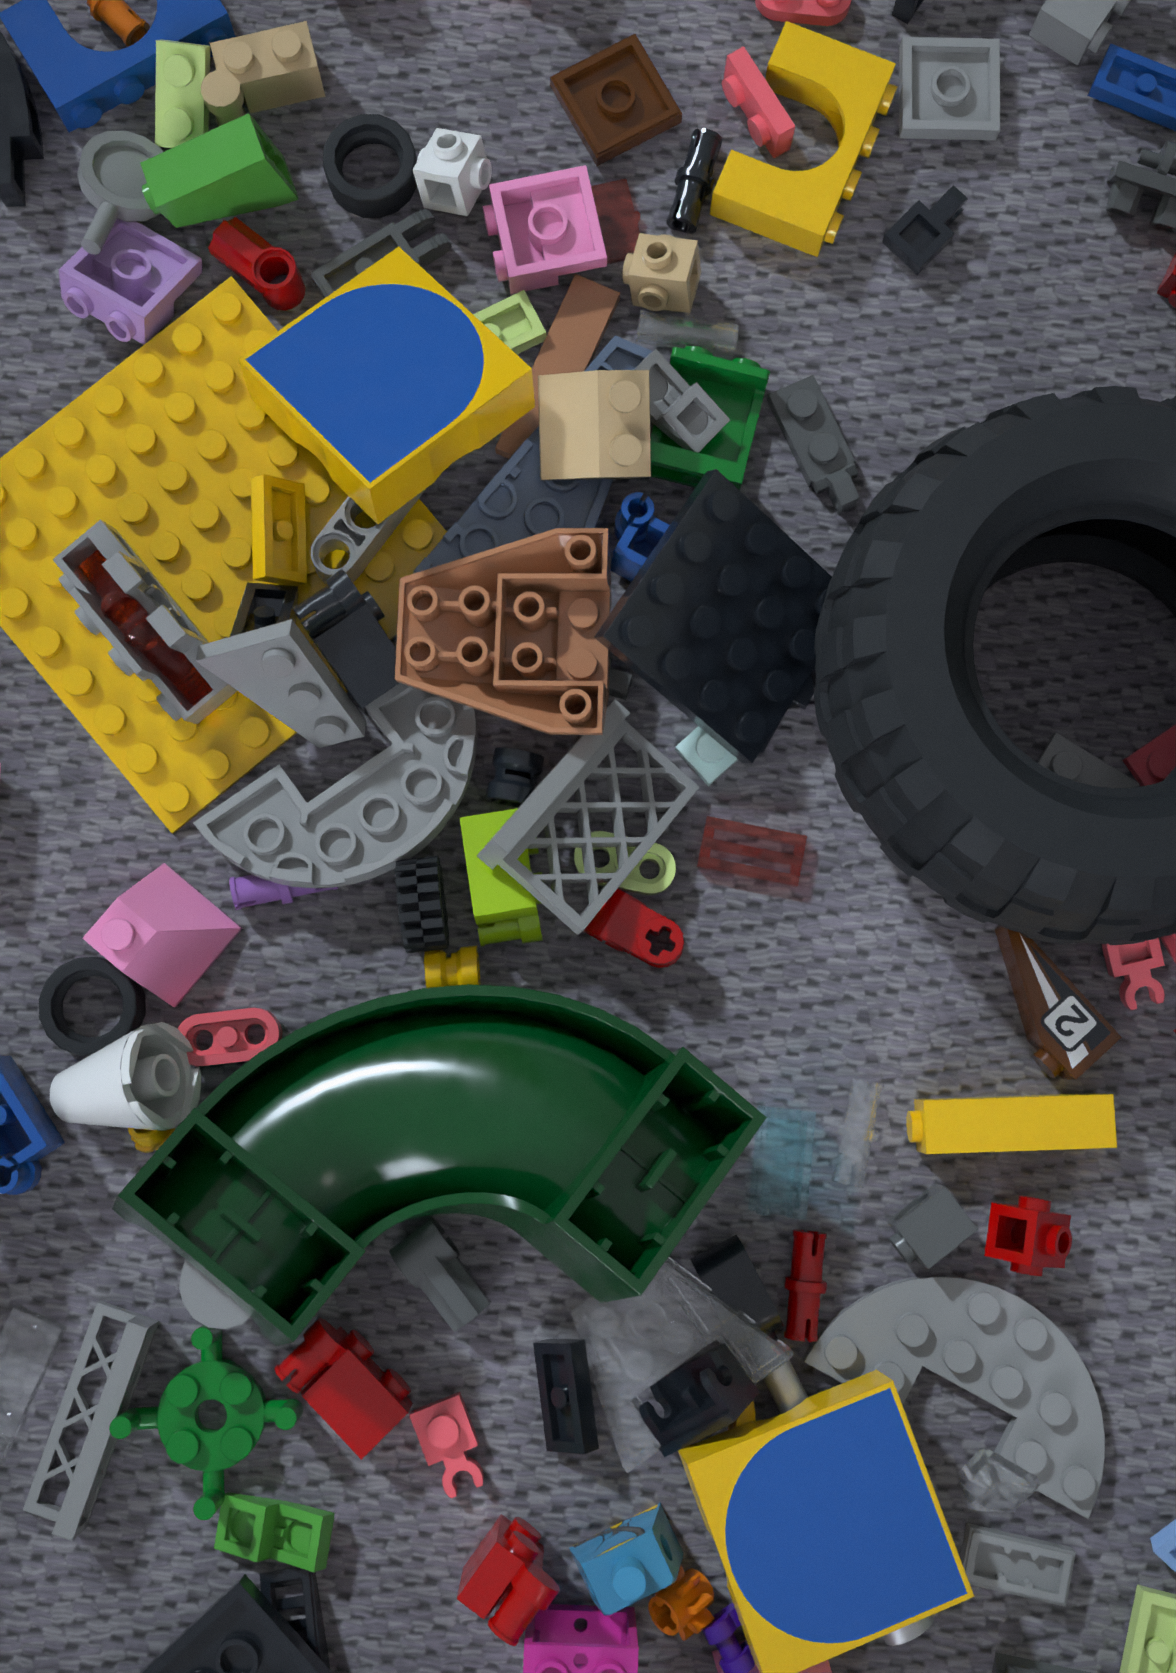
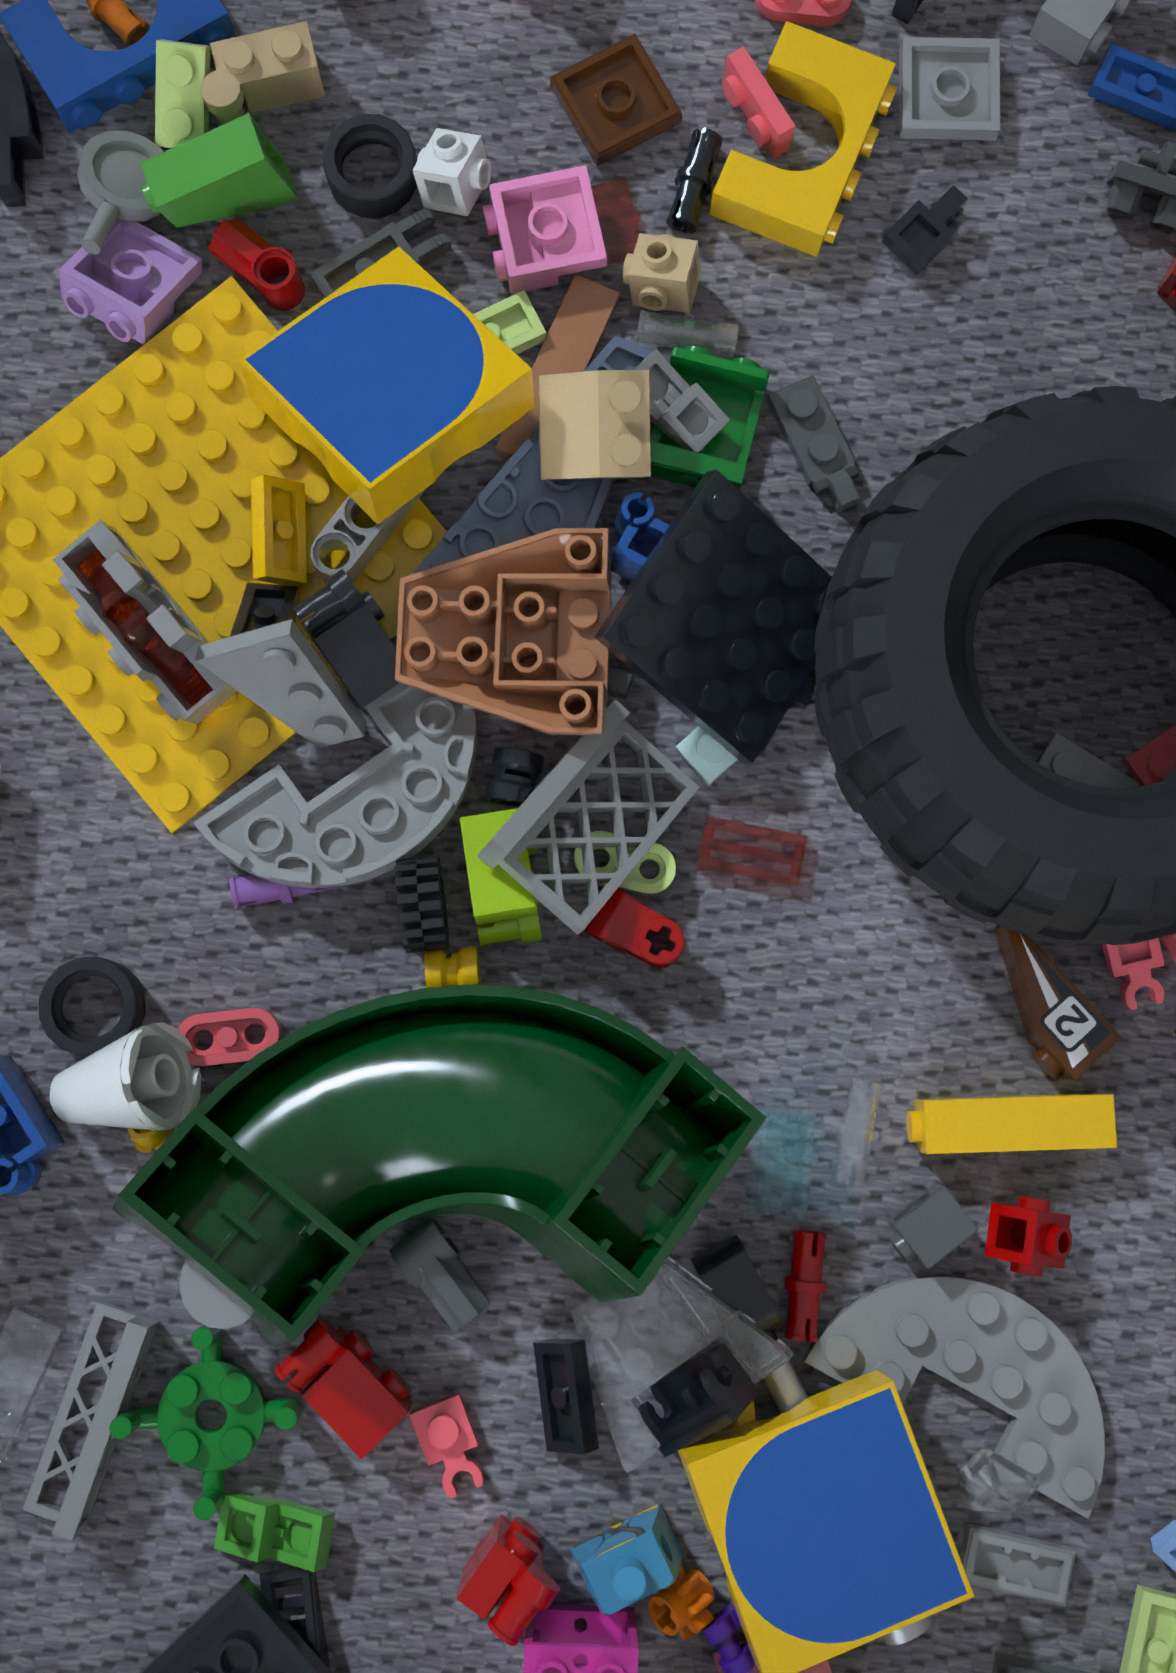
(163, 934): bright pink slope -> none

